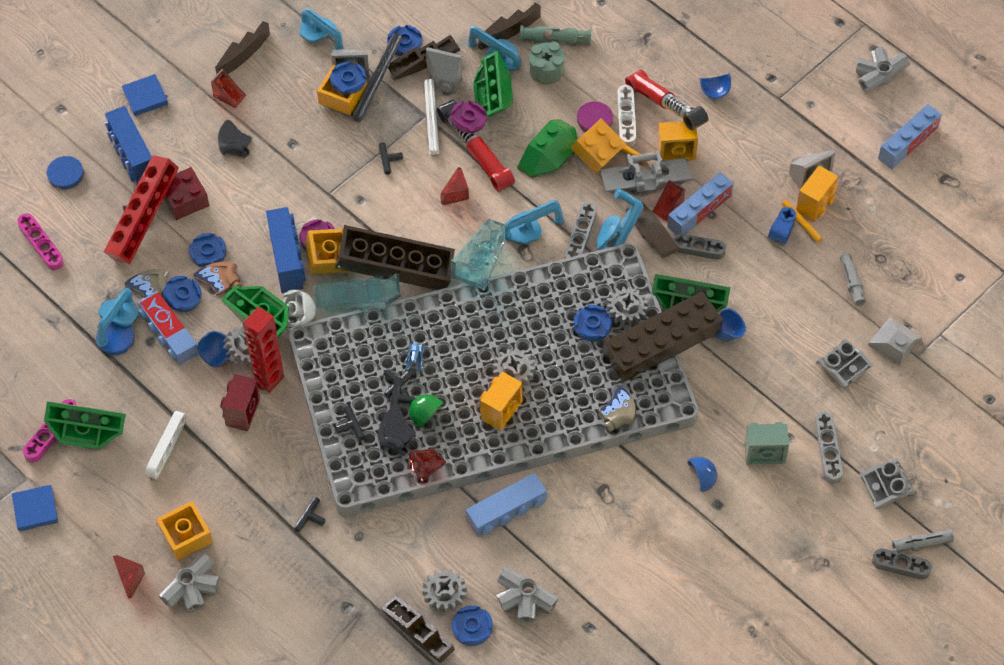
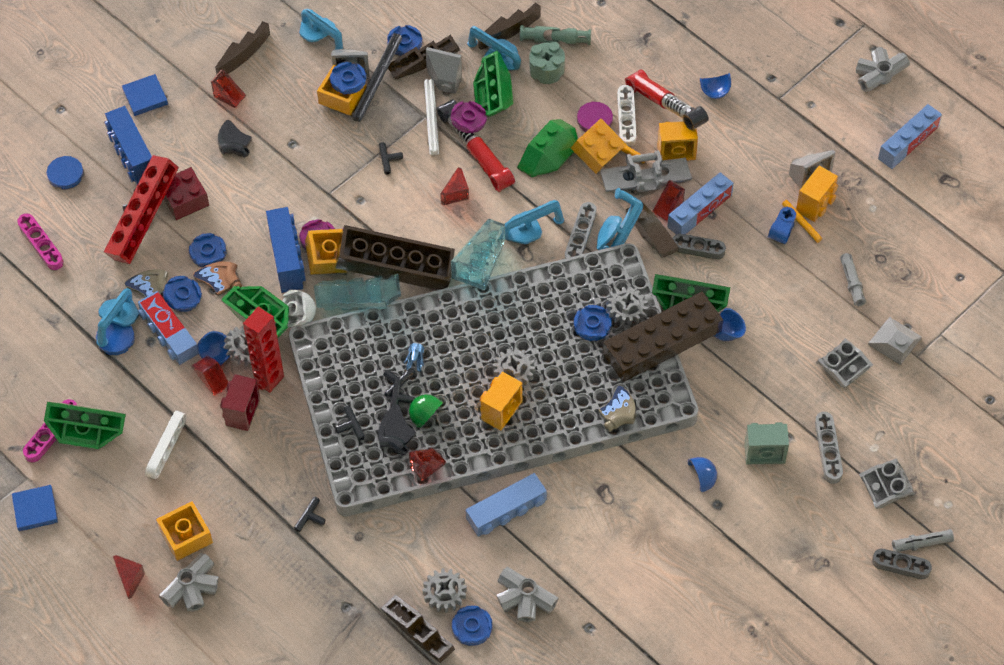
(211, 374): none -> clear red slope

